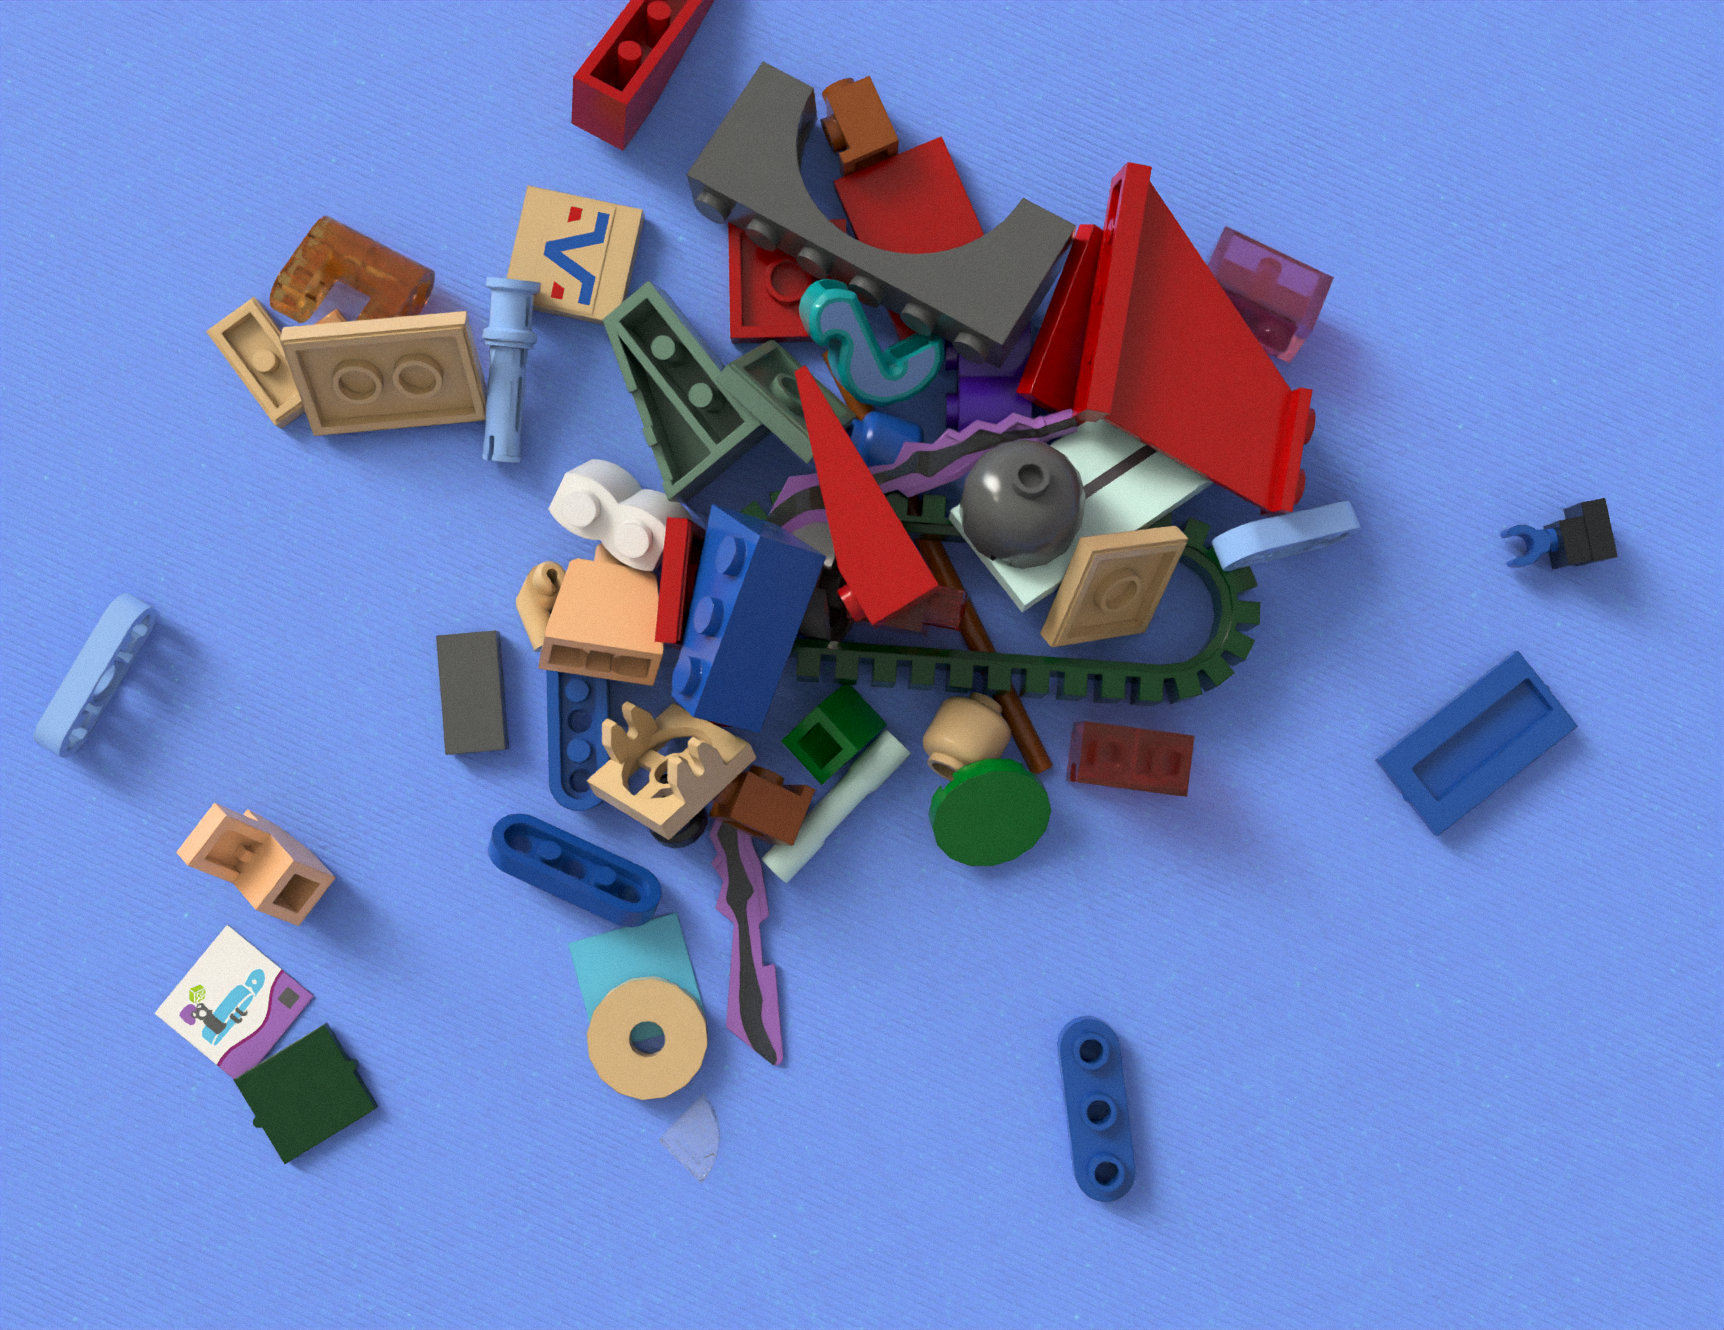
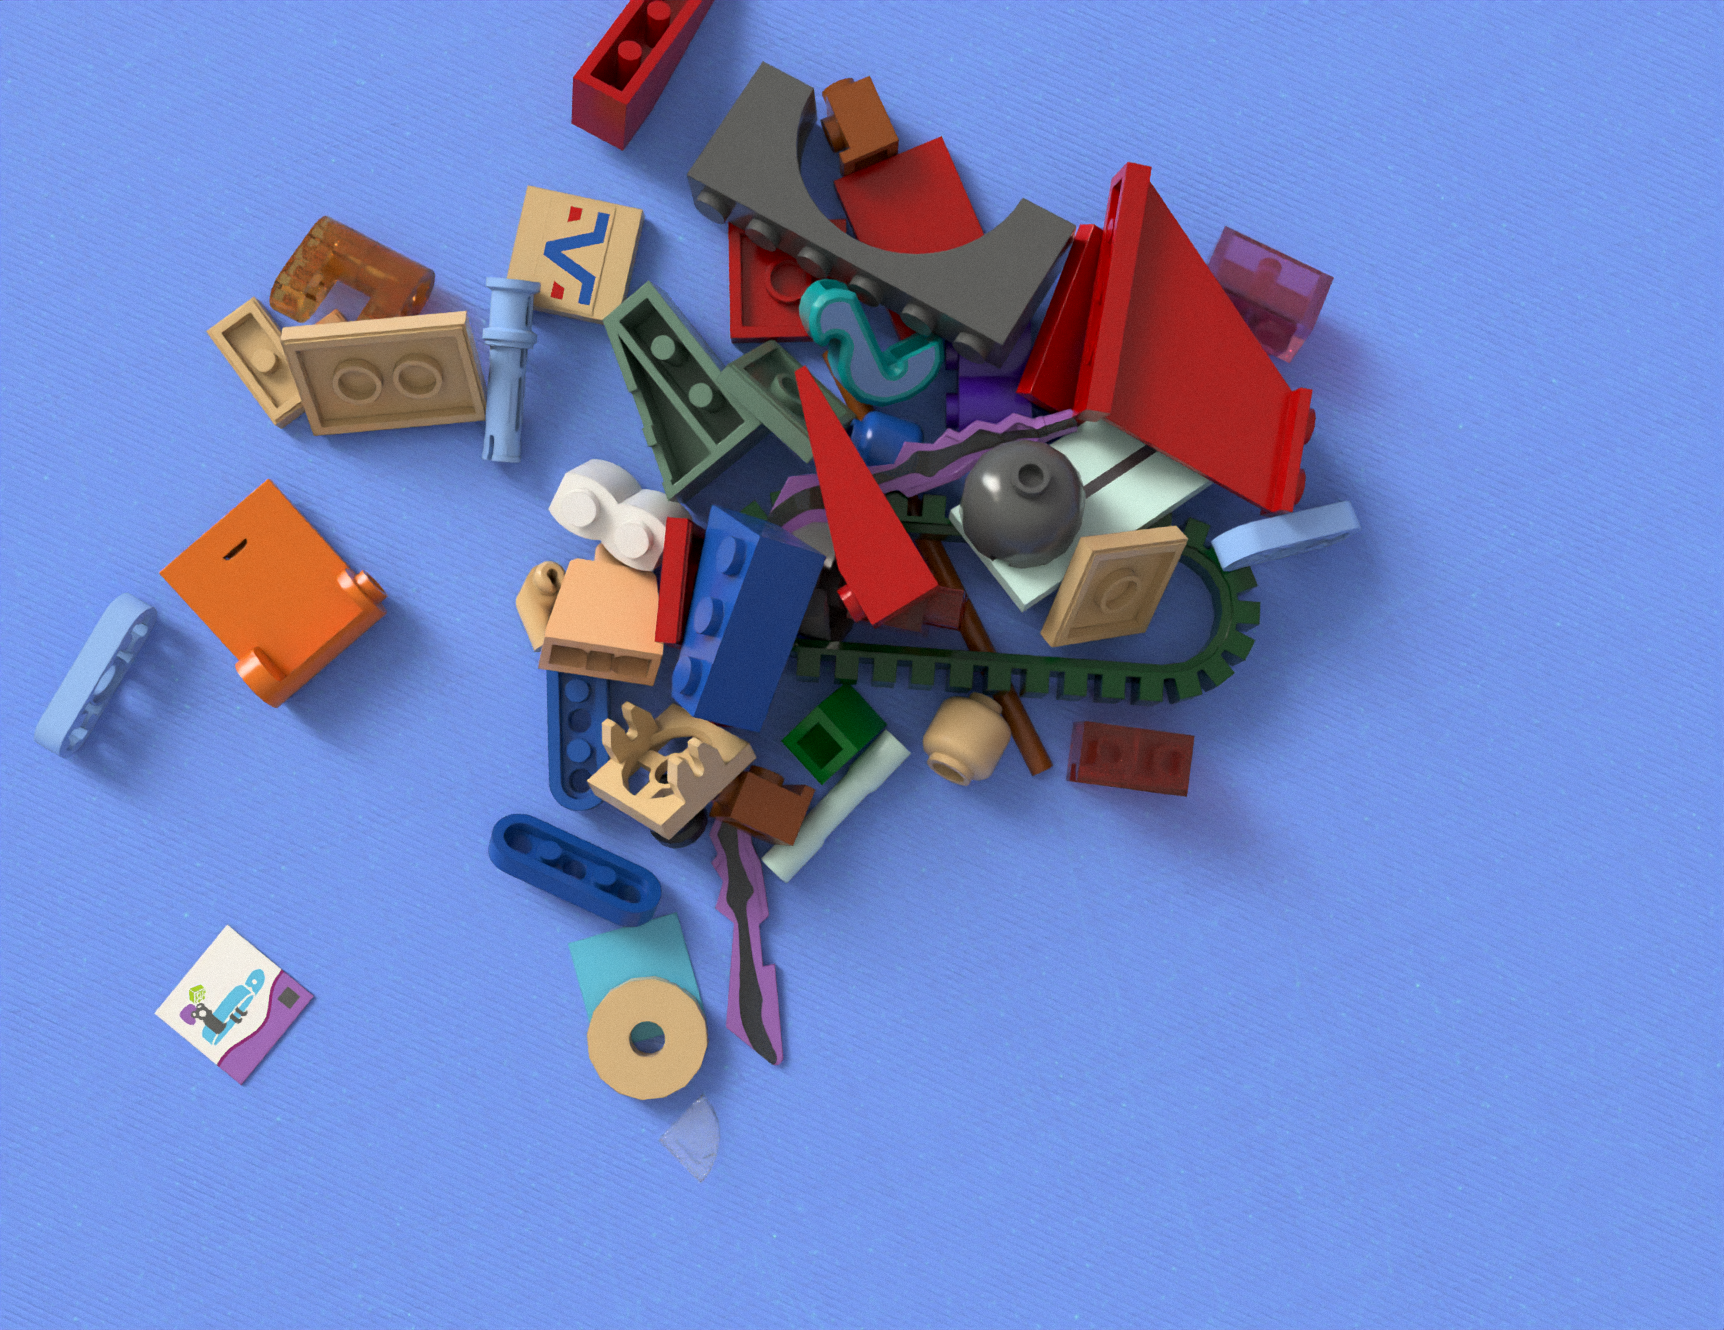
(260, 860): light nougat brick -> none
(282, 597): none -> orange door
(305, 1093): dark green piece -> none
(472, 692): dark grey tile -> none
(989, 812): green tile -> none
(1091, 1081): blue plate -> none
(1476, 743): blue piece -> none
(1578, 540): black piece -> none

